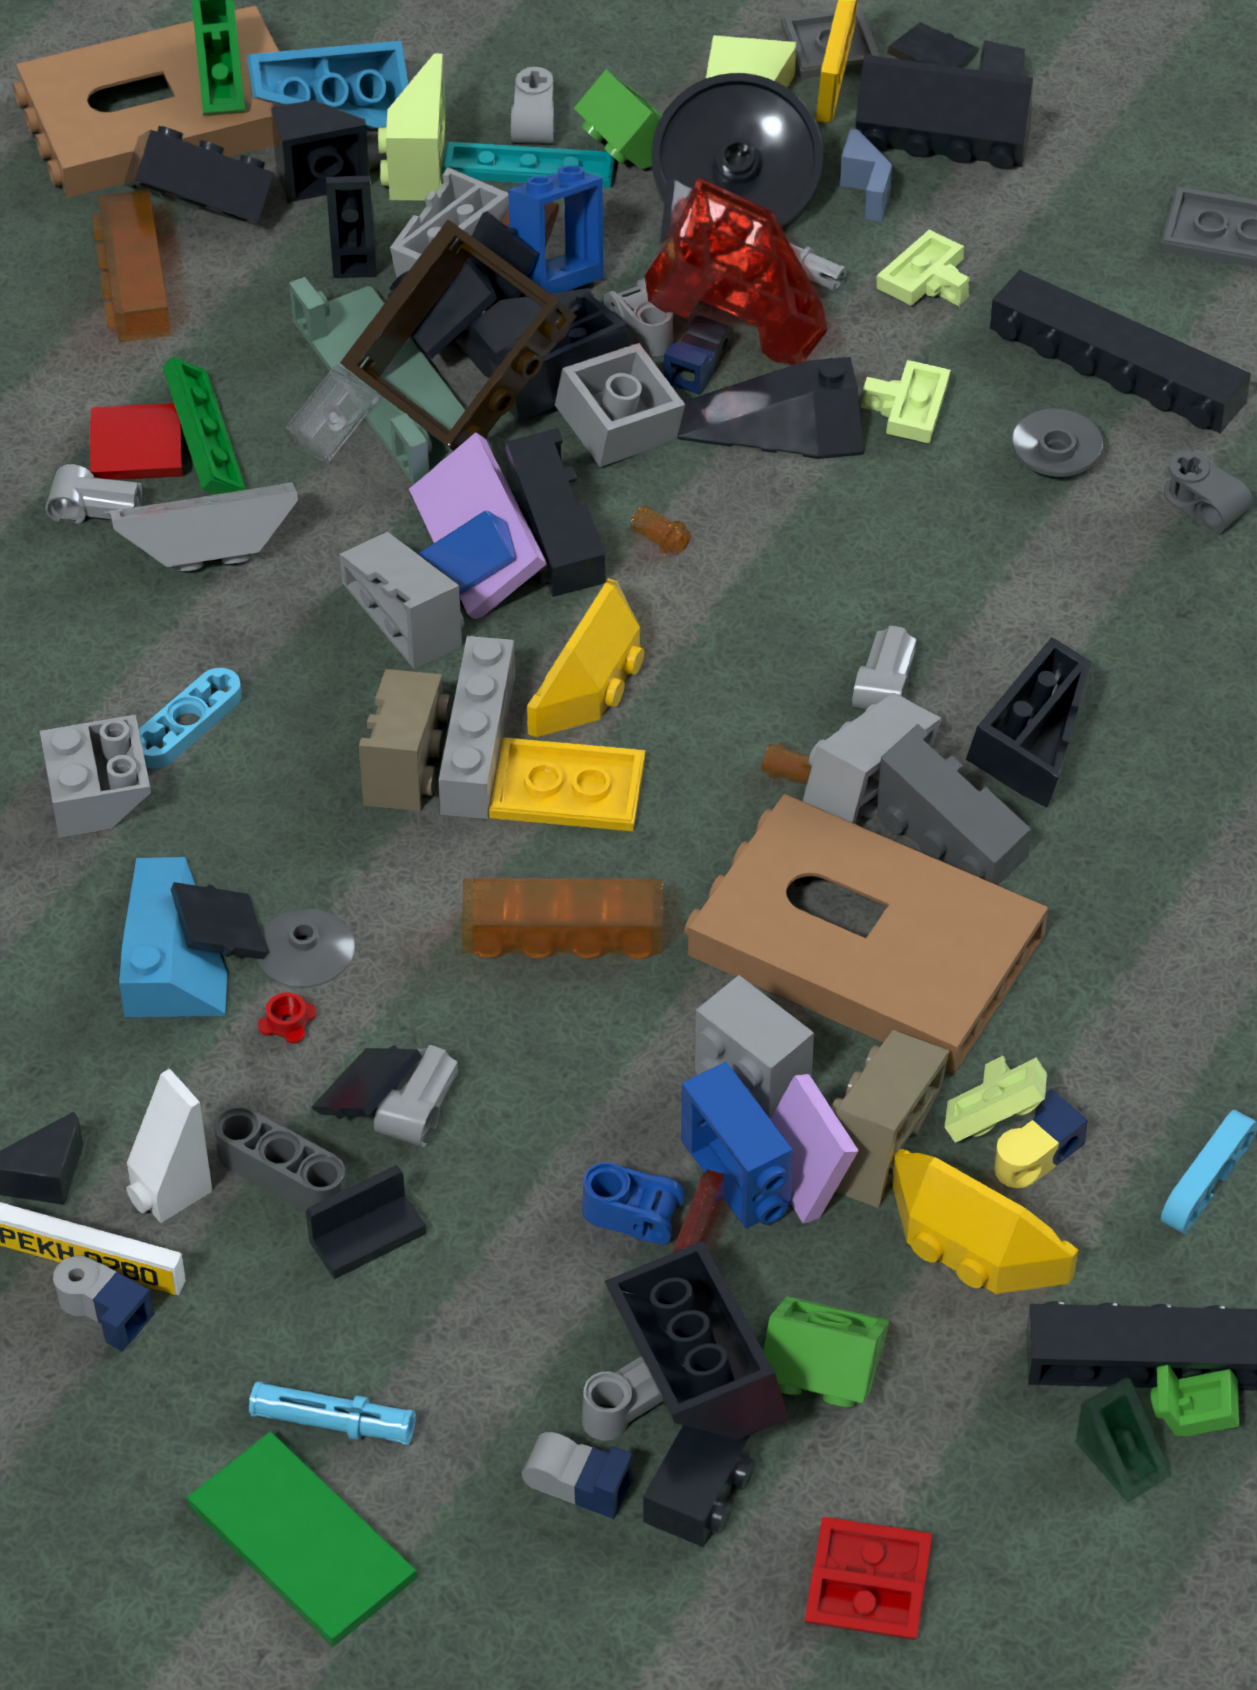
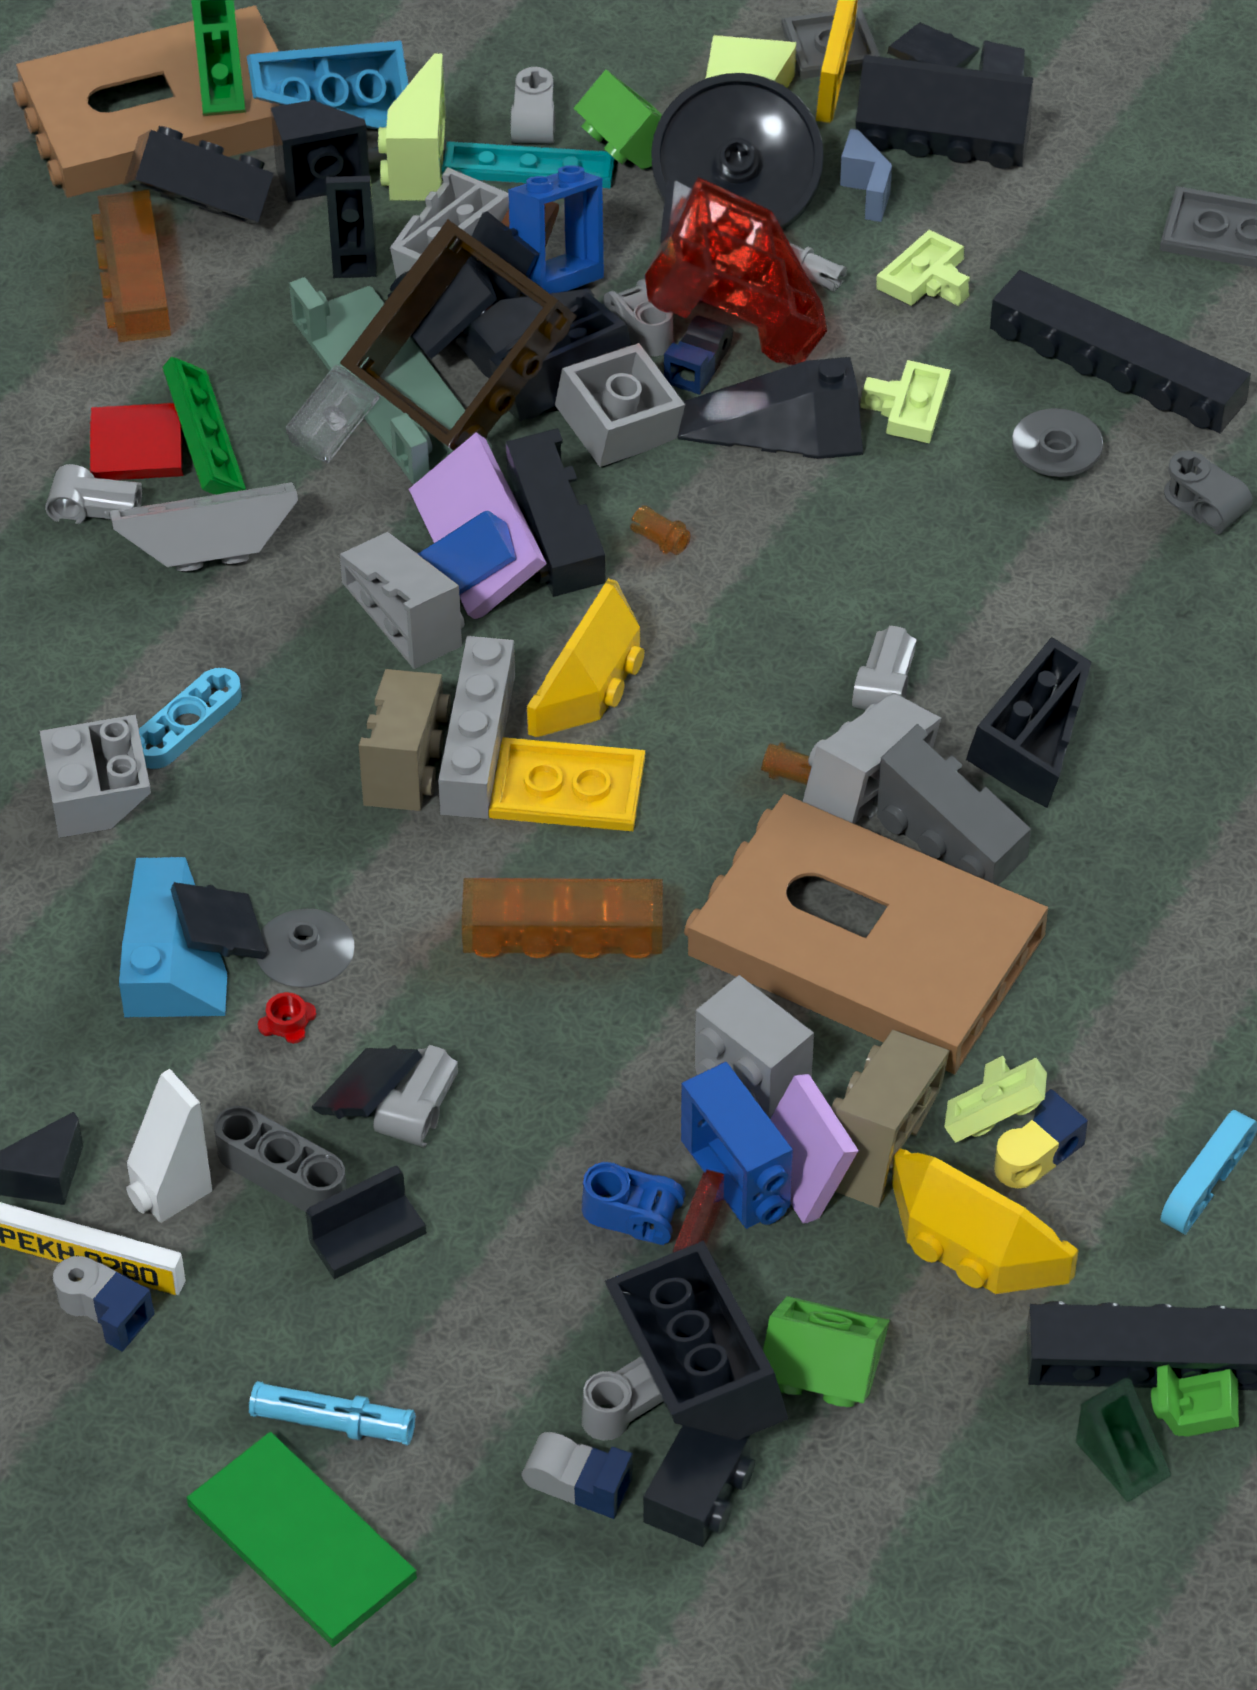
(868, 1578): red slope -> none

